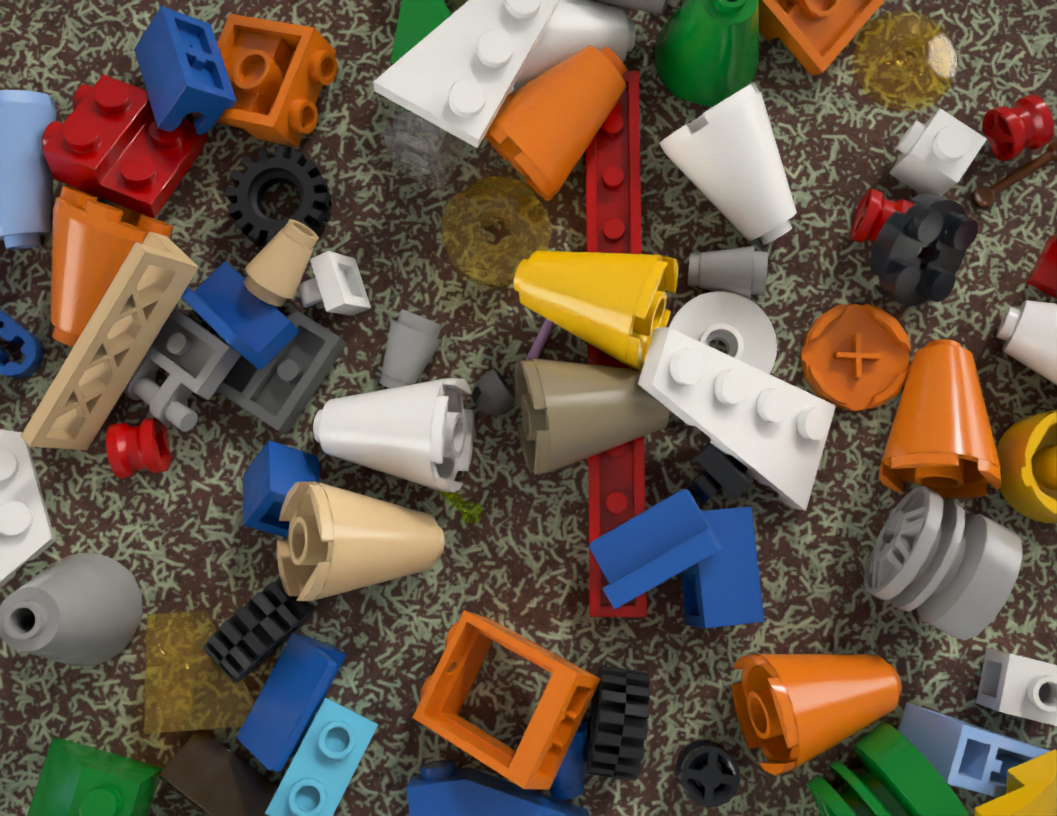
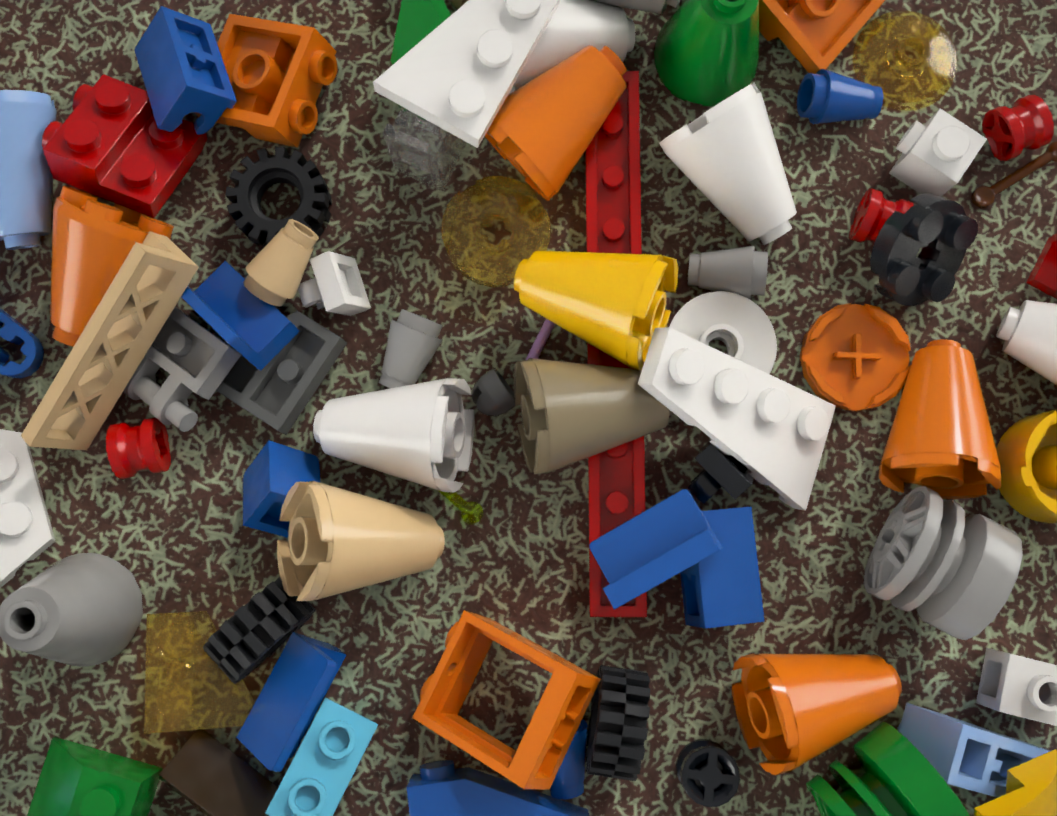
(837, 98): none -> blue cone

